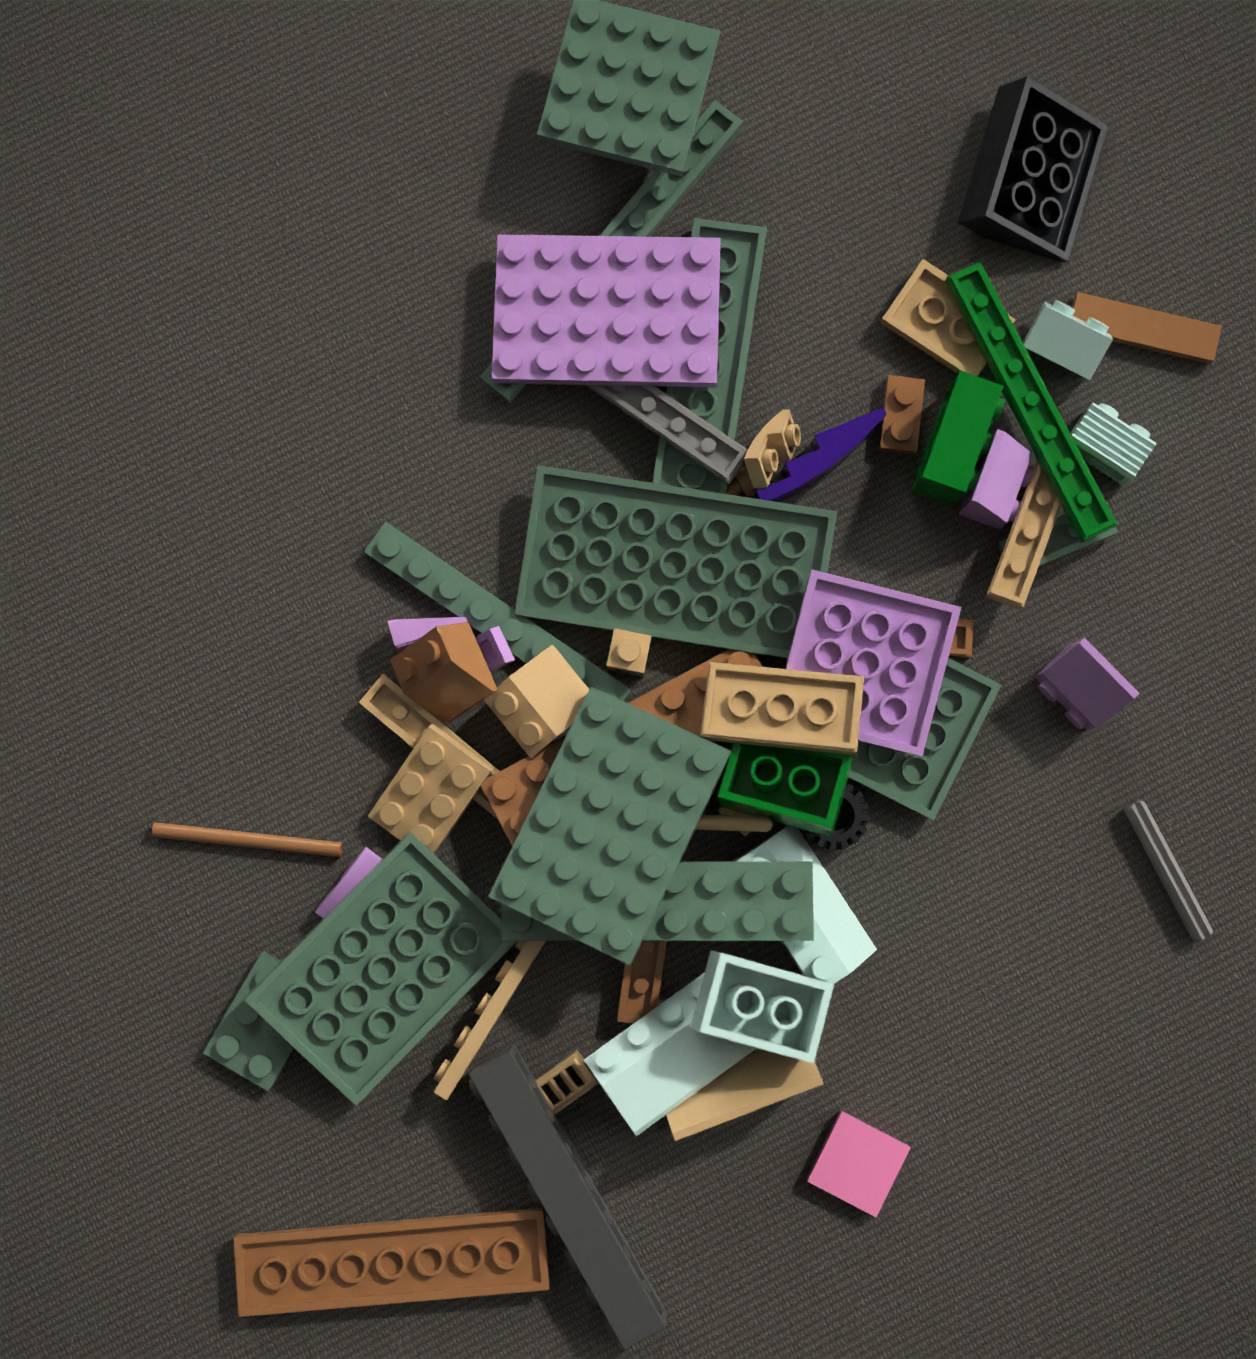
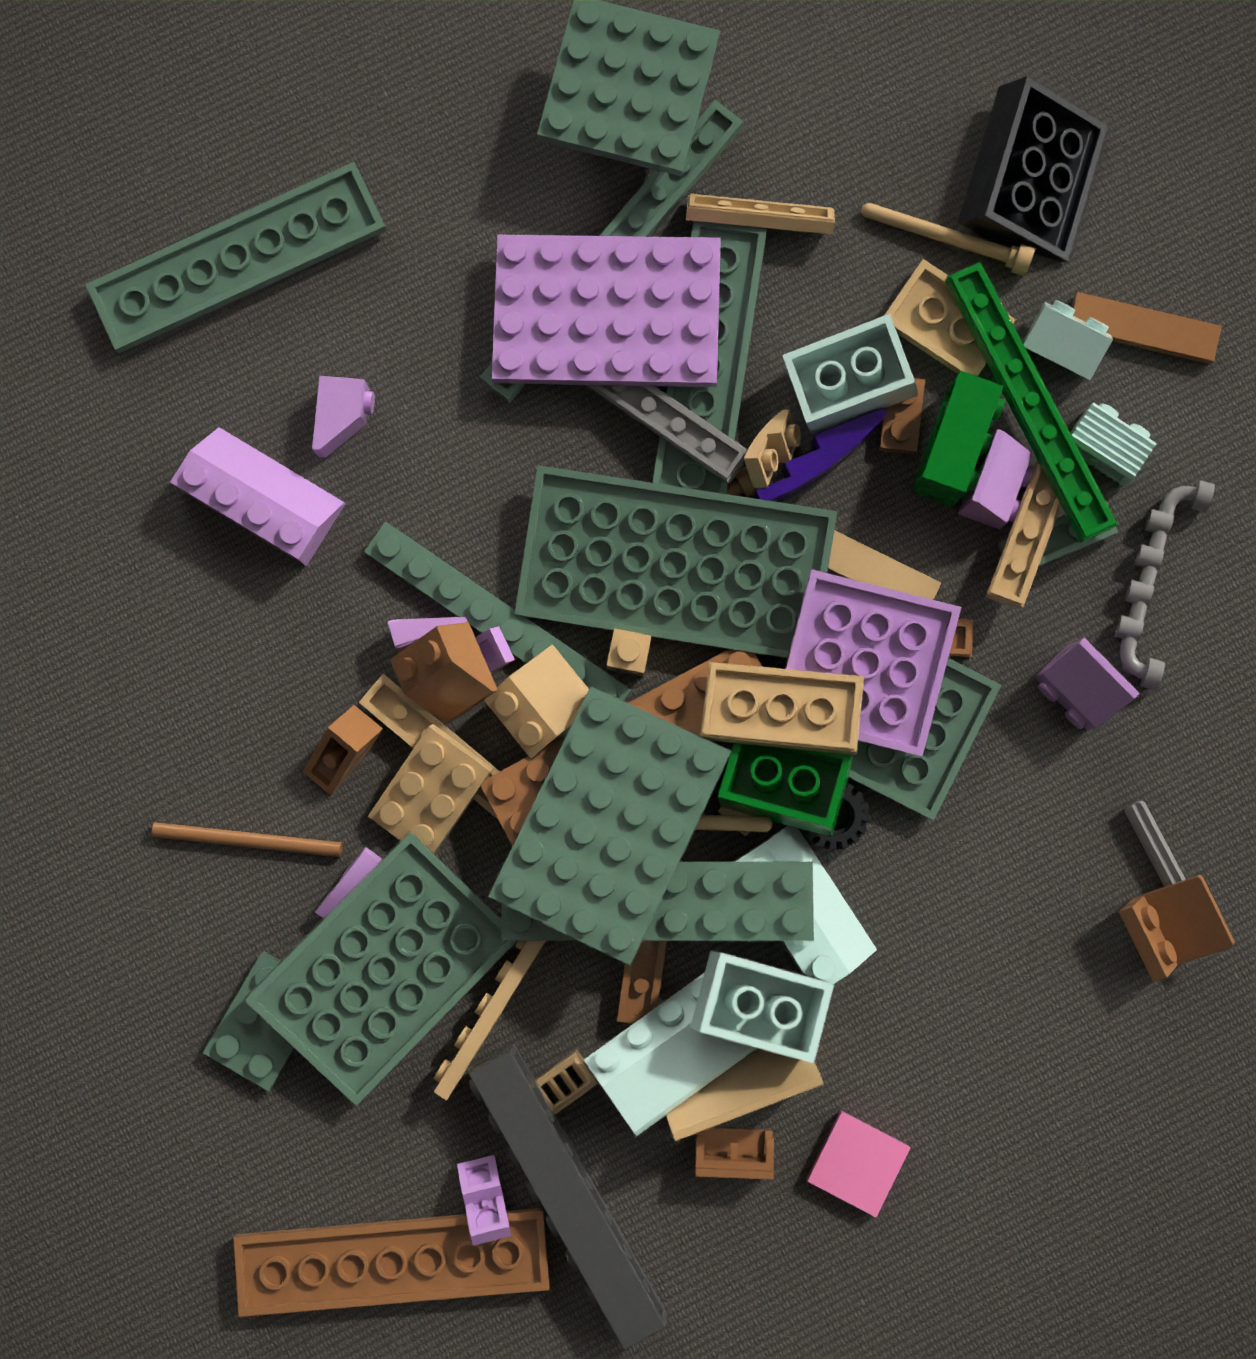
(235, 257): none -> sand green plate
(258, 494): none -> lavender slope
(340, 412): none -> lavender slope
(342, 749): none -> medium nougat slope
(483, 1200): none -> lavender slope
(734, 1153): none -> medium nougat hinge
(760, 214): none -> tan tile
(850, 374): none -> light aqua brick
(864, 564): none -> tan tile
(1015, 257): none -> tan piece
(1141, 591): none -> light grey bar
(1175, 925): none -> medium nougat bracket

